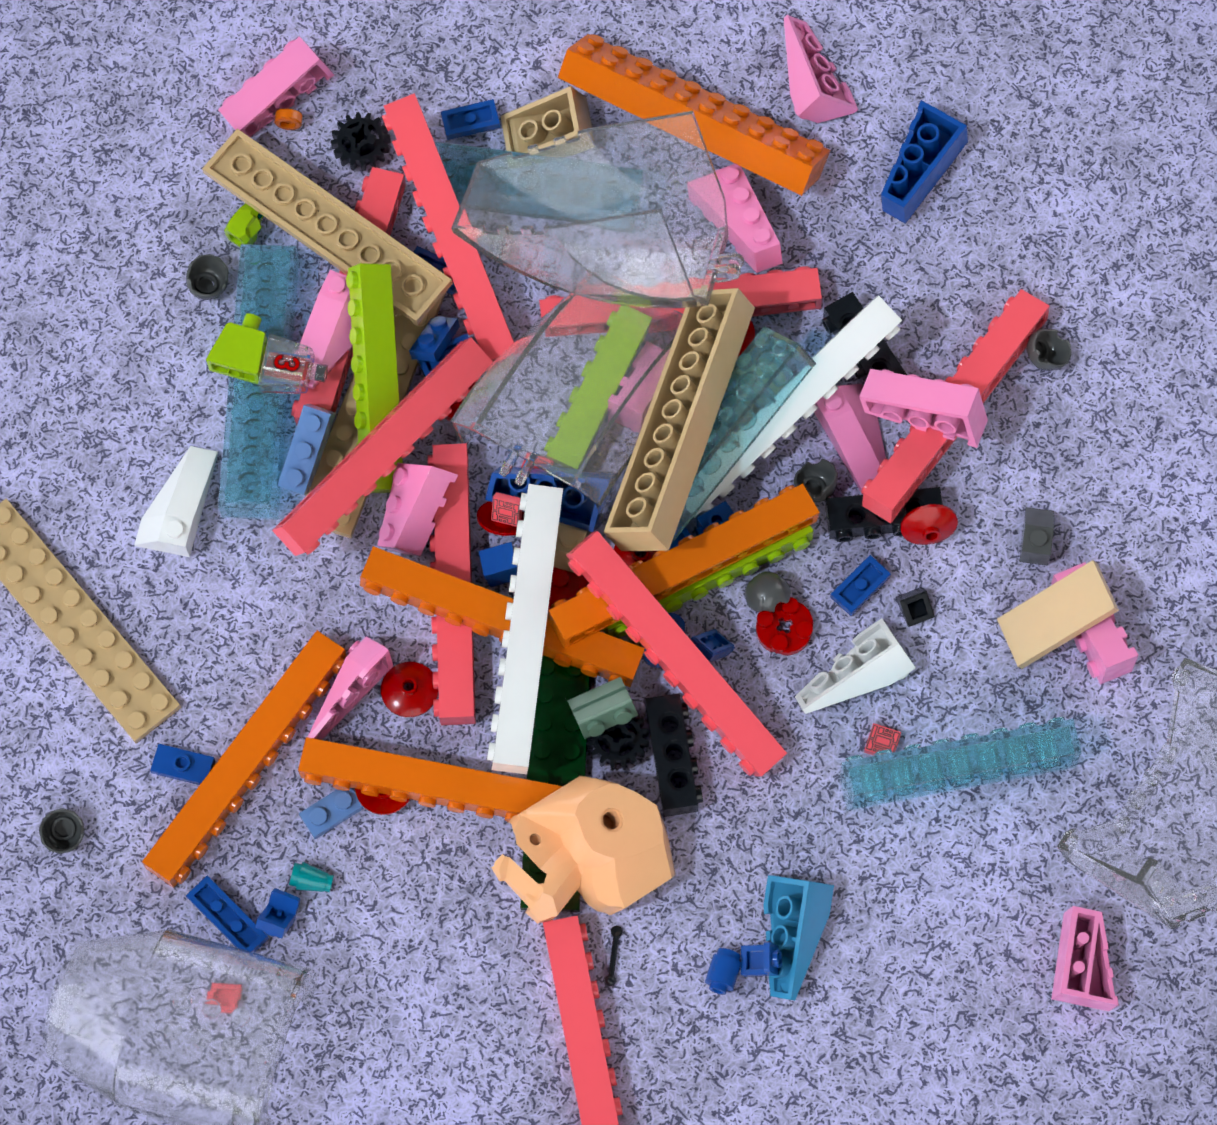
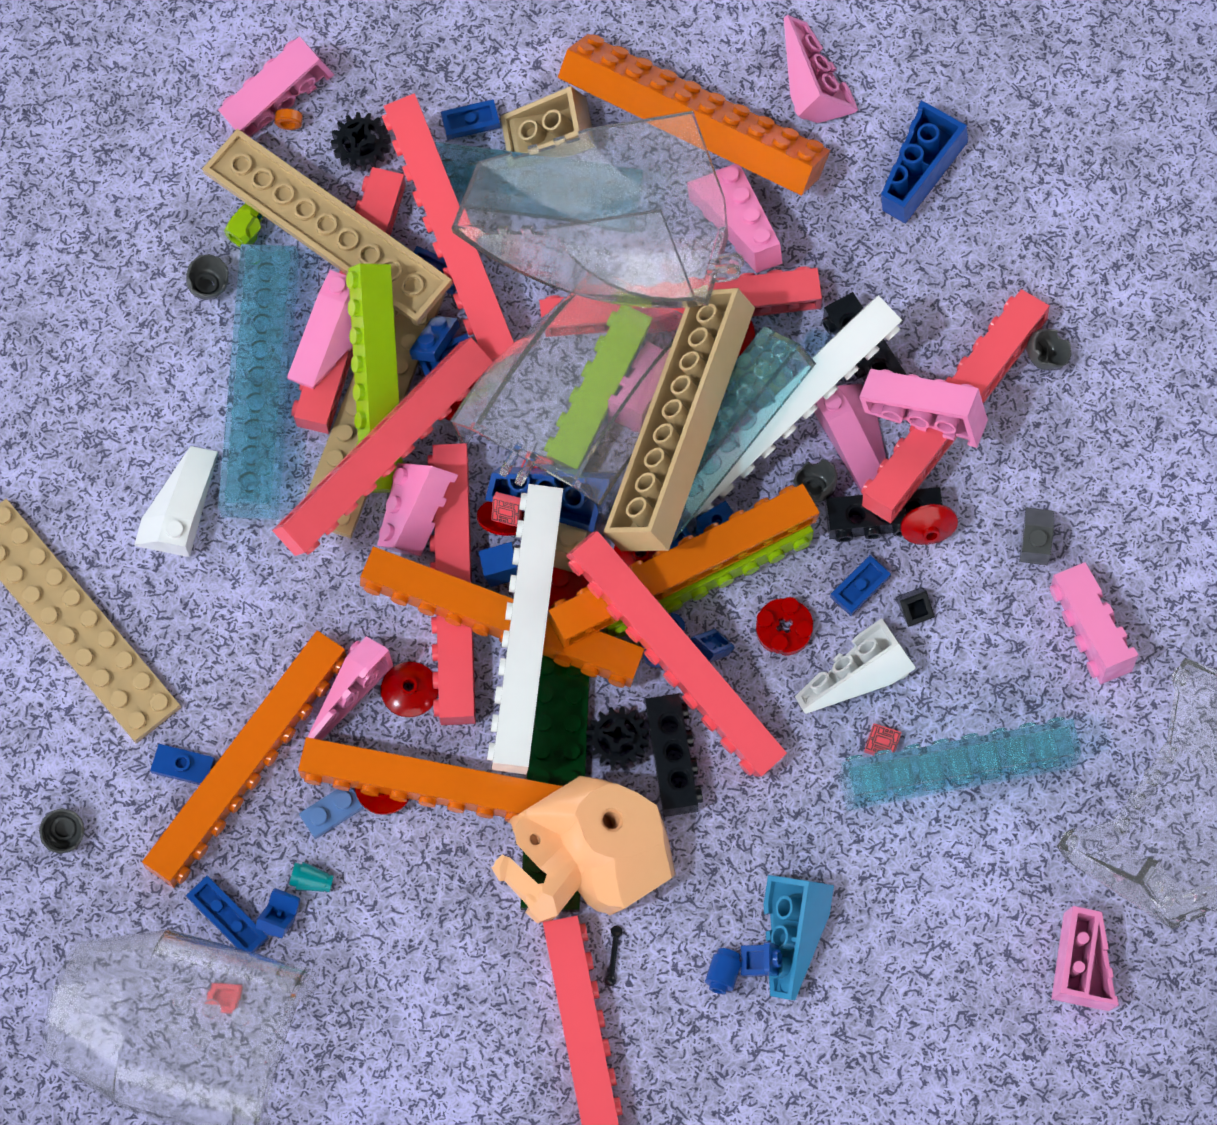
(239, 350): lime torso -> none
(289, 367): clear torso -> none
(306, 449): medium blue brick -> none
(602, 708): sand green brick -> none
(766, 592): dark grey hair -> none
(1057, 614): tan tile -> none

